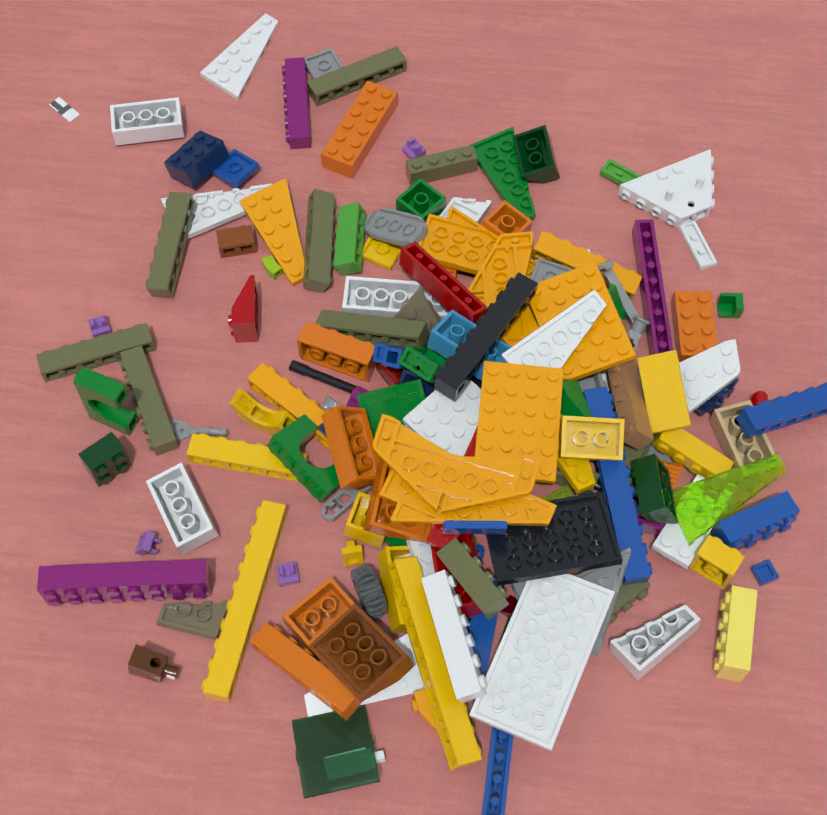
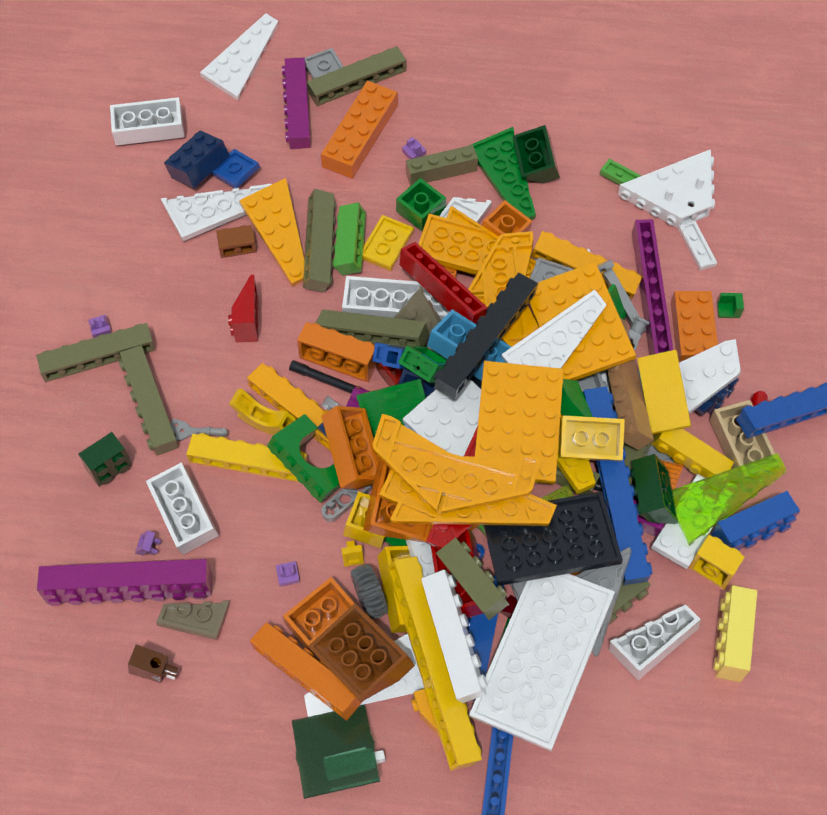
(64, 109): white sticker -> none
(104, 400): green arch -> none
(170, 244): olive brick -> none
(245, 602): yellow brick -> none
(271, 267): lime piece -> none
(395, 227): light grey tile -> none
(474, 527): blue tile -> none
(764, 572): blue tile -> none

